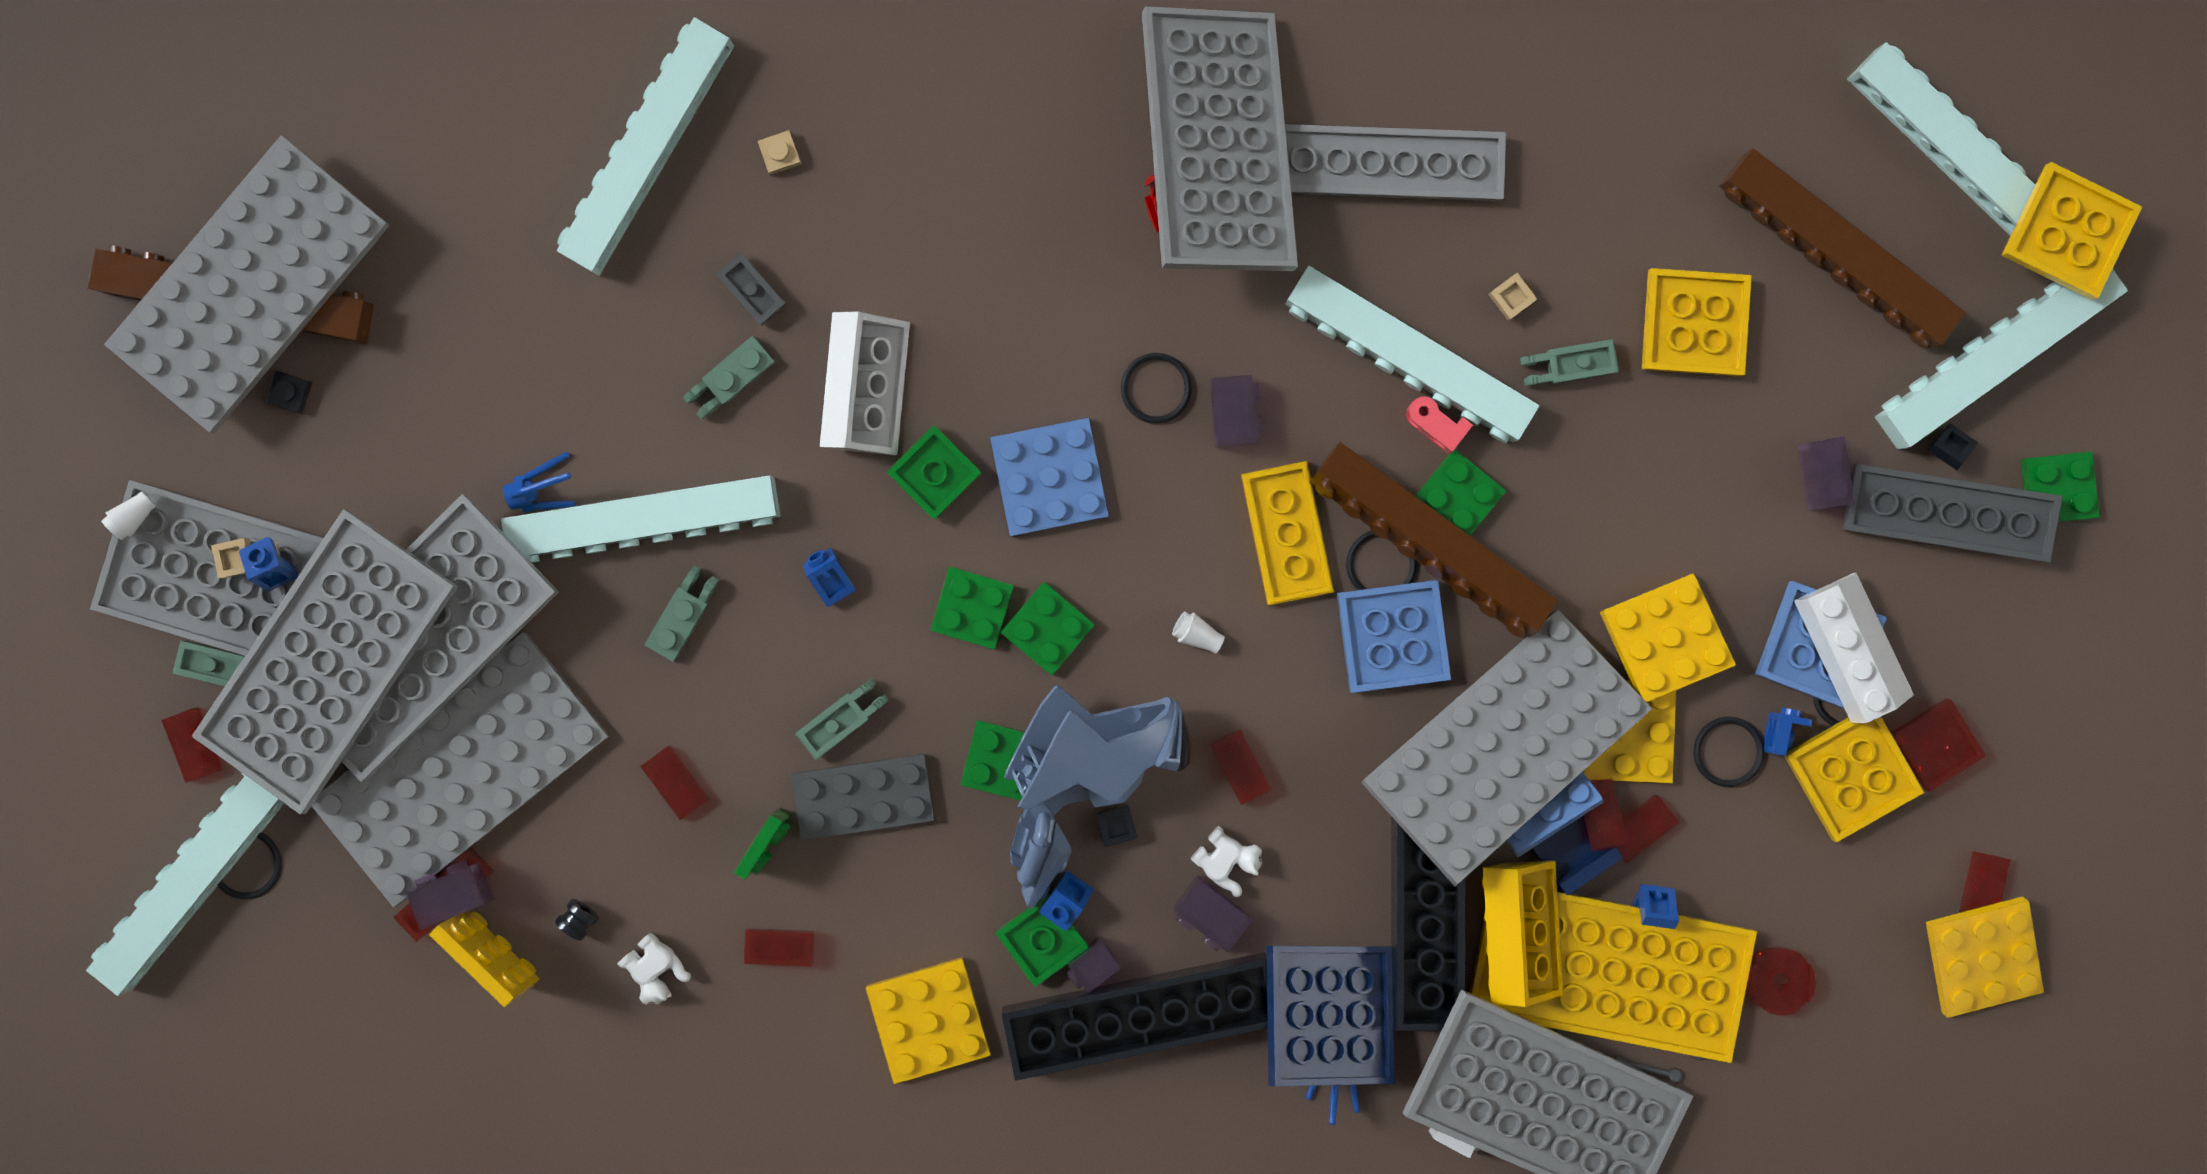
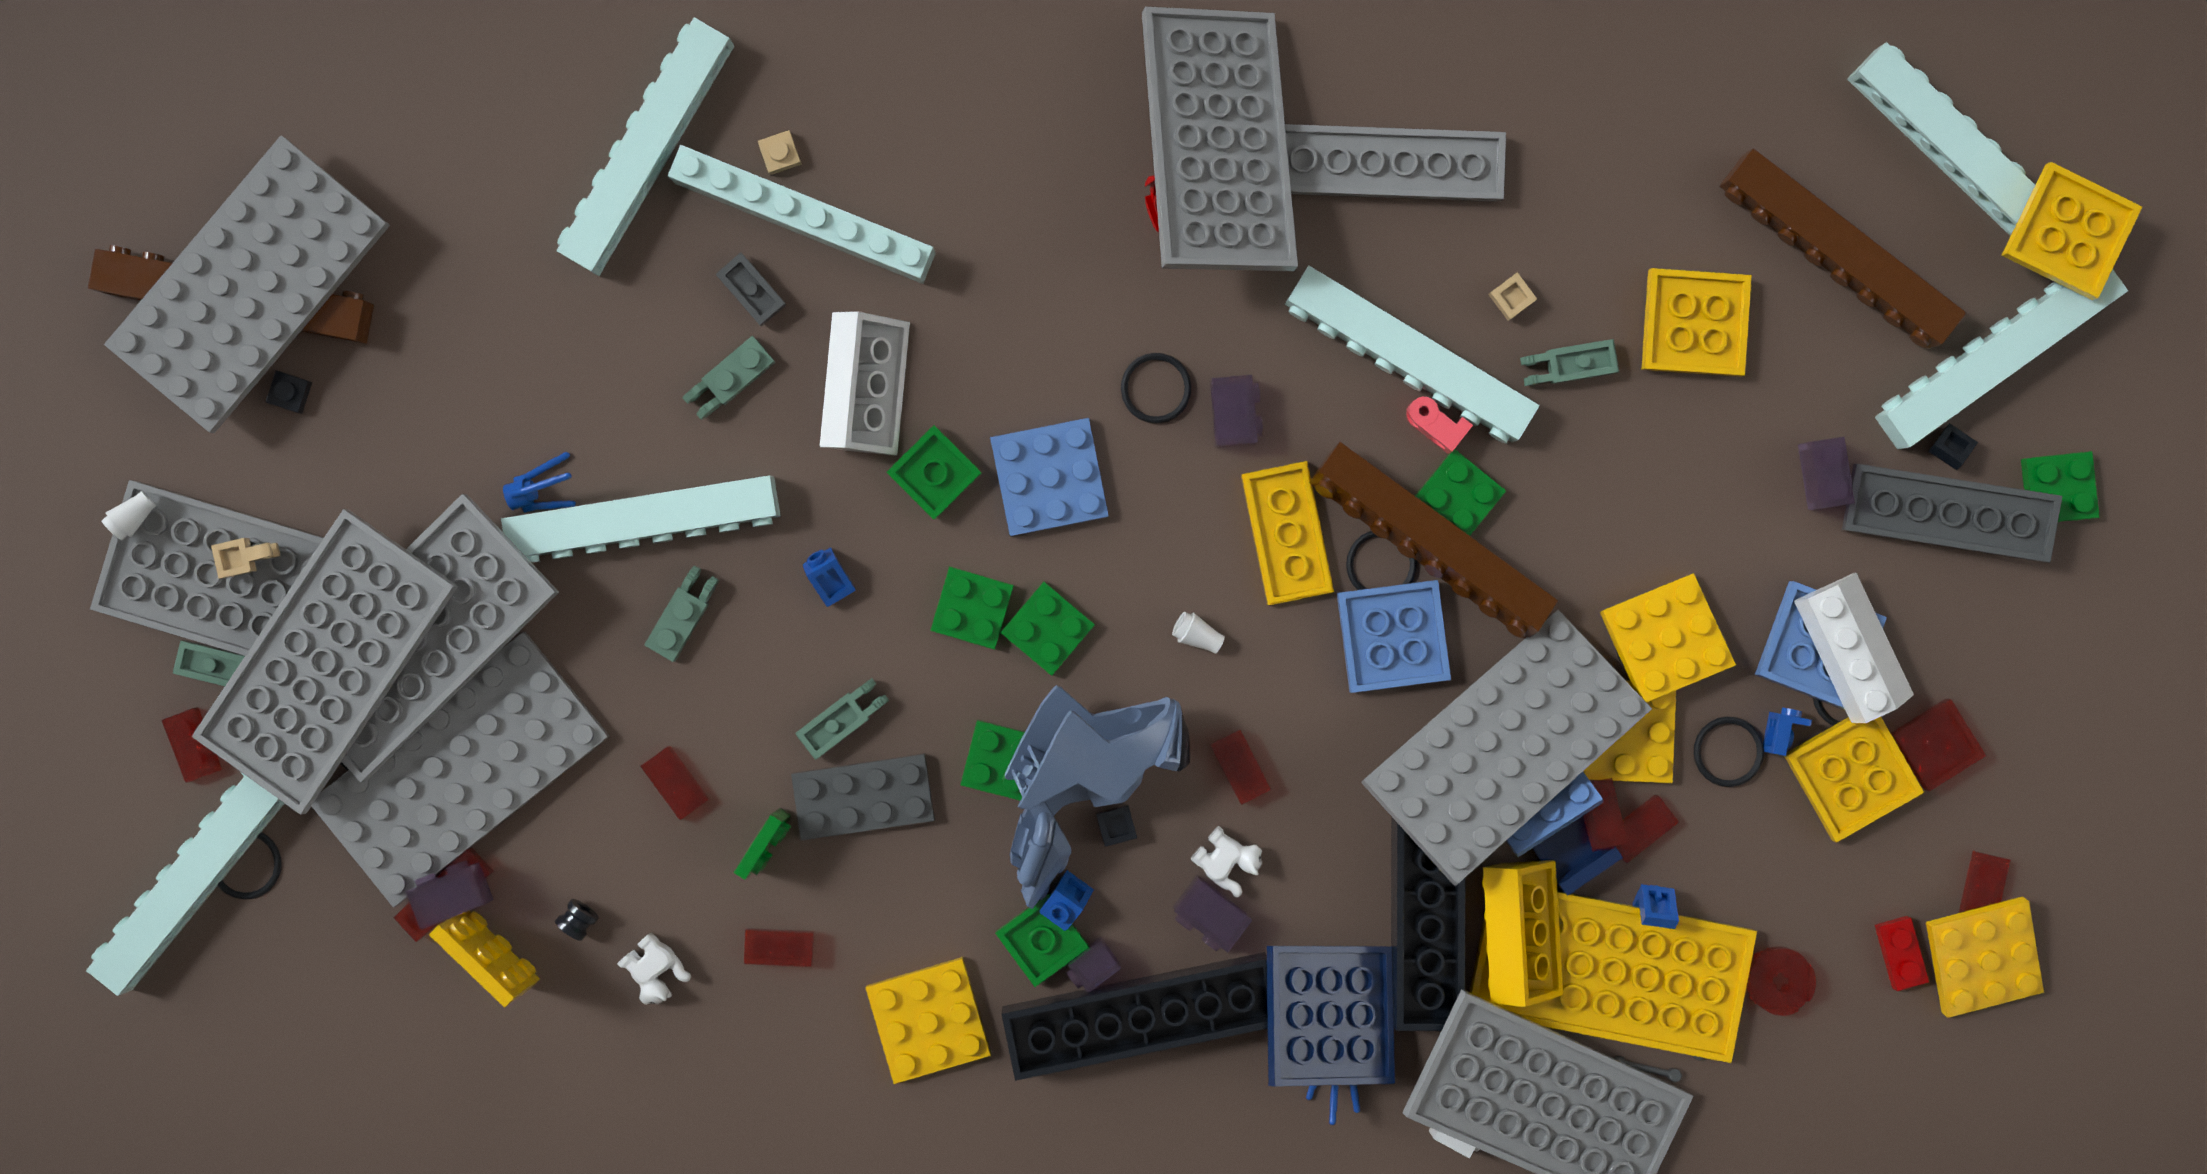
(265, 566): blue bracket -> none
(801, 214): none -> light aqua brick
(1901, 953): none -> red plate

